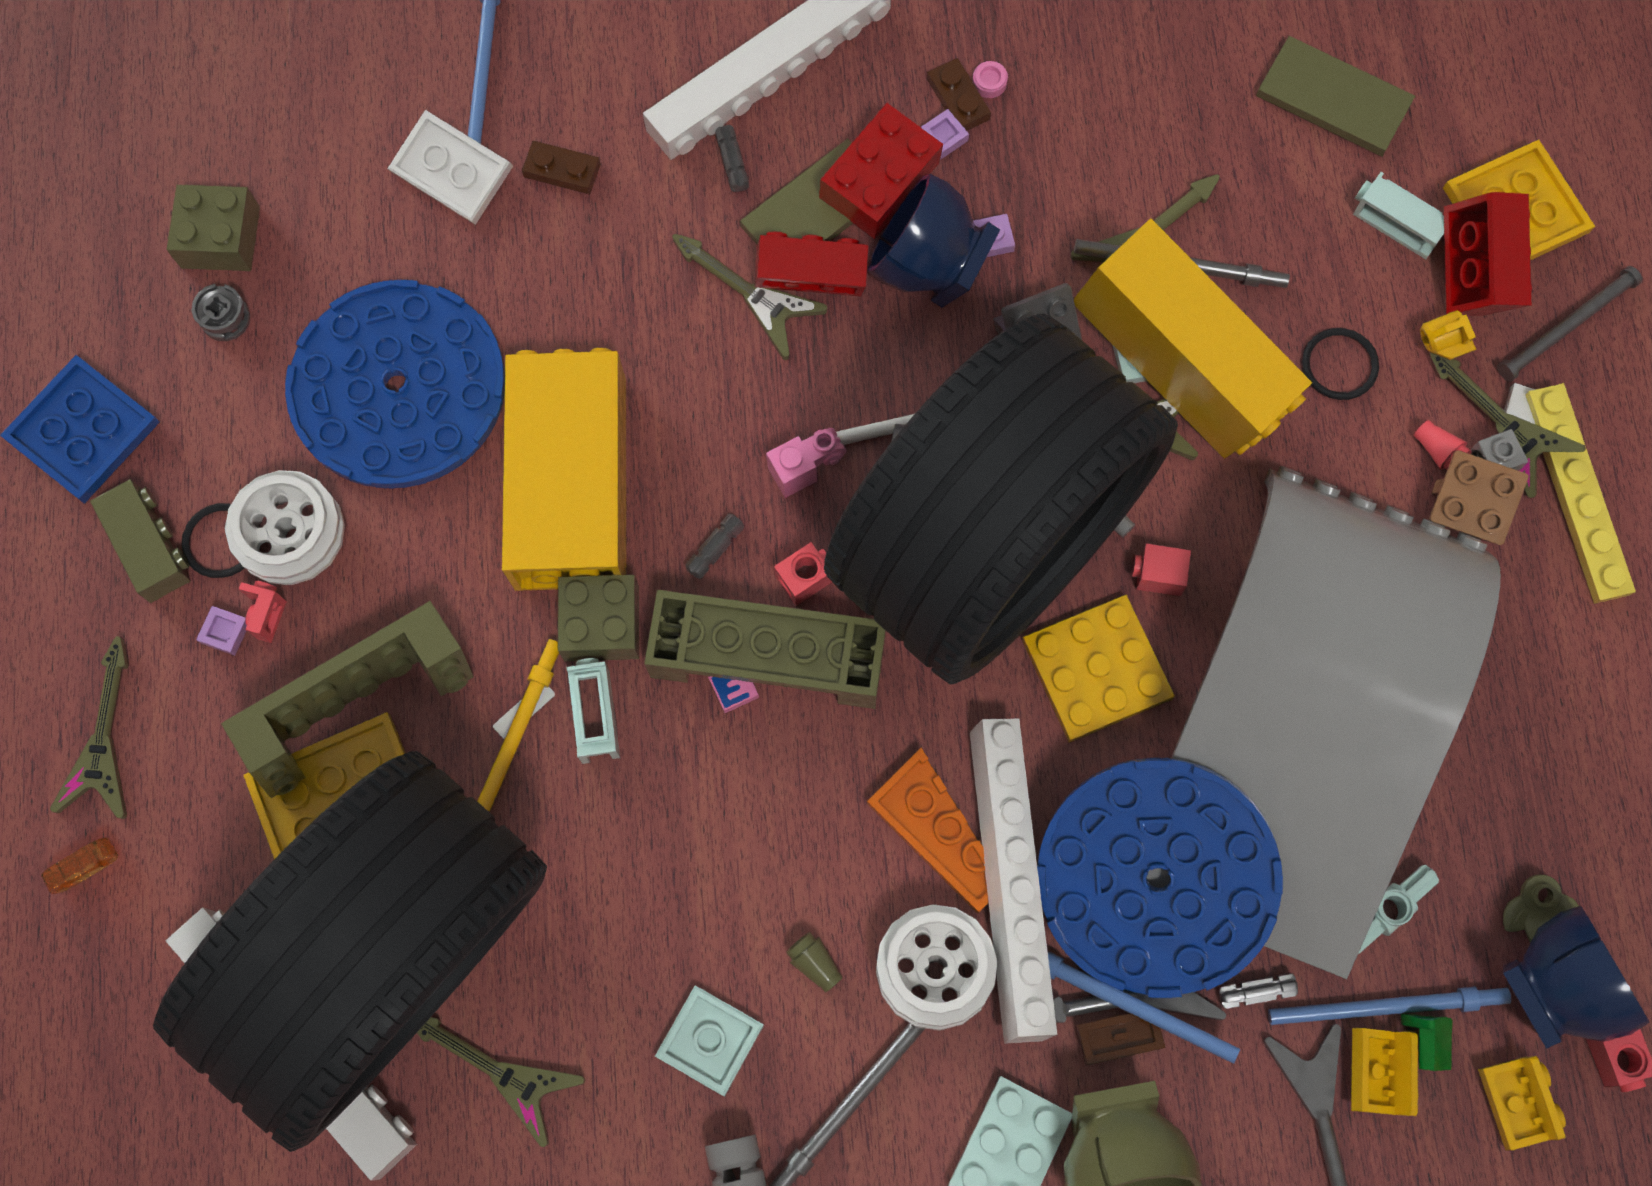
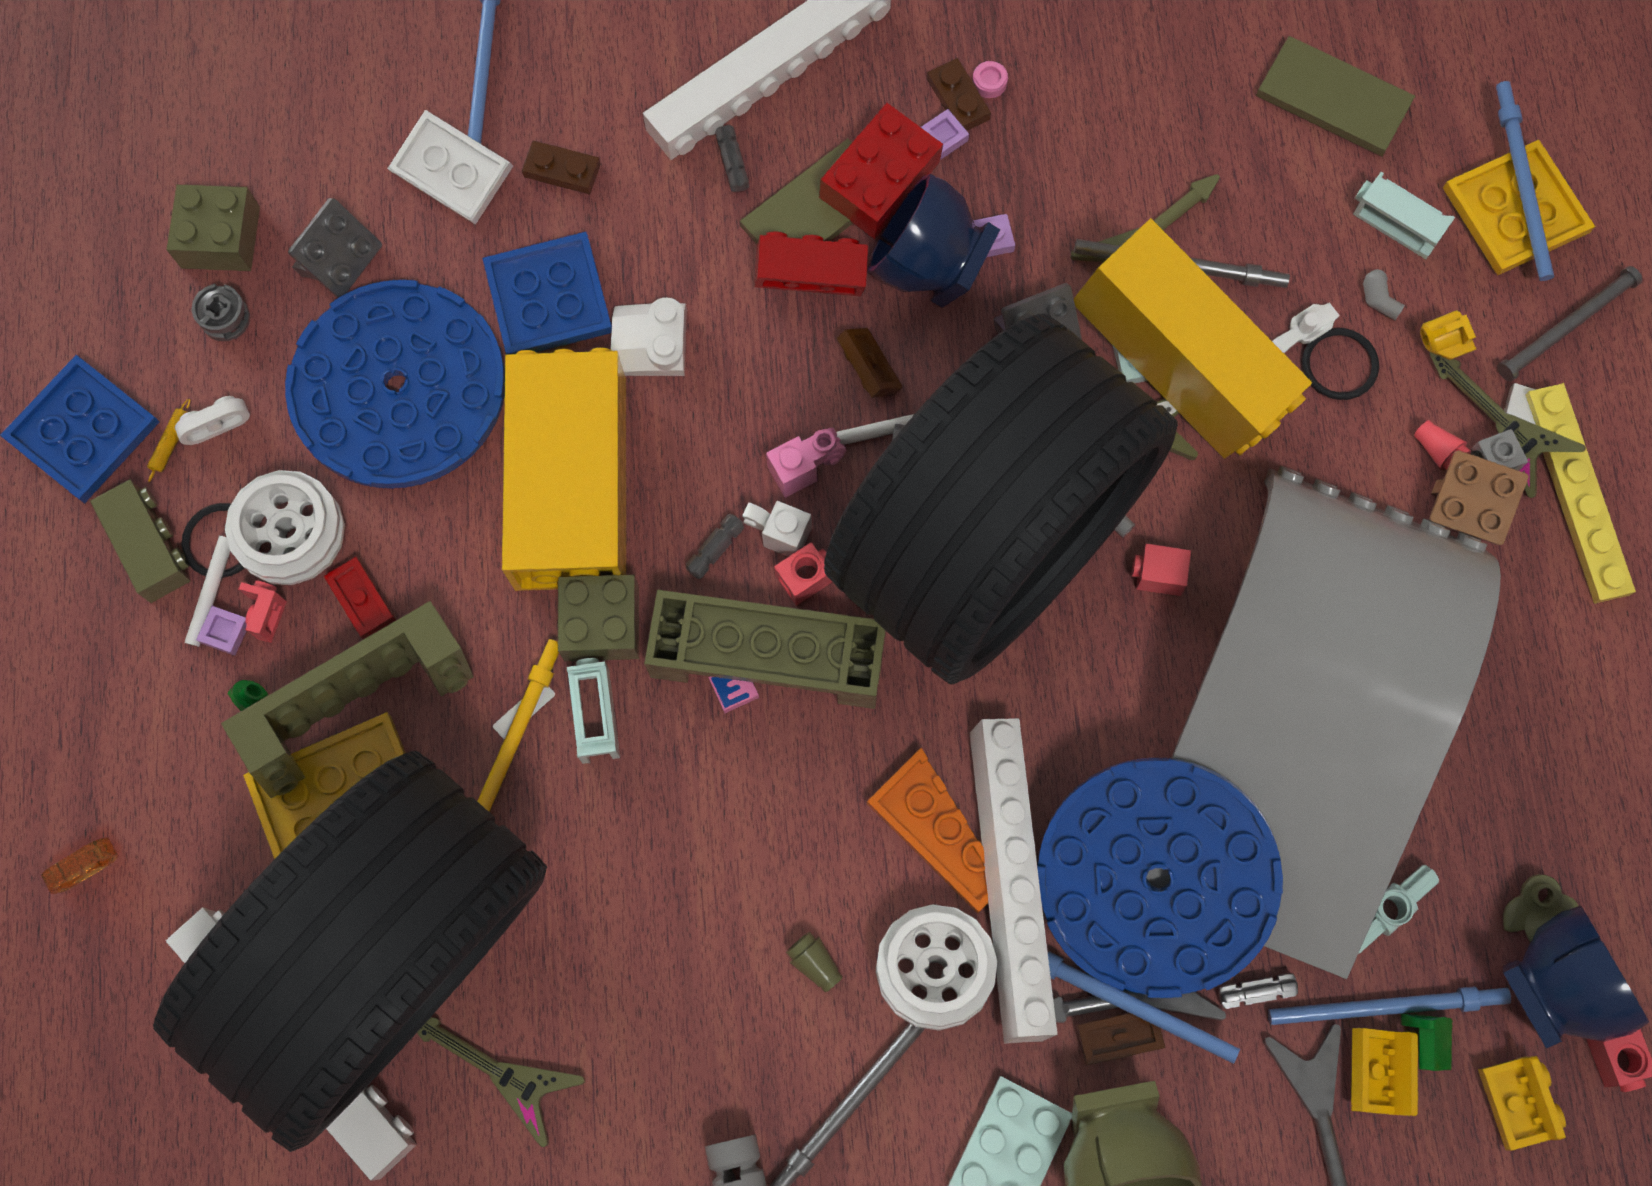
(98, 762): olive piece -> none
(166, 443): none -> yellow piece
(209, 589): none -> white bar
(212, 421): none -> white plate
(246, 693): none -> green plate
(334, 248): none -> flat silver bracket
(359, 598): none -> red plate
(547, 294): none -> blue plate
(651, 338): none -> white slope
(709, 1040): light aqua tile -> none
(768, 305): olive piece -> none
(783, 529): none -> white brick
(869, 362): none -> reddish brown plate
(1097, 668): yellow plate -> none
(1307, 326): none -> white piece
(1377, 294): none -> light grey arm
(1488, 254): red brick -> none
(1510, 119): none -> medium blue bar

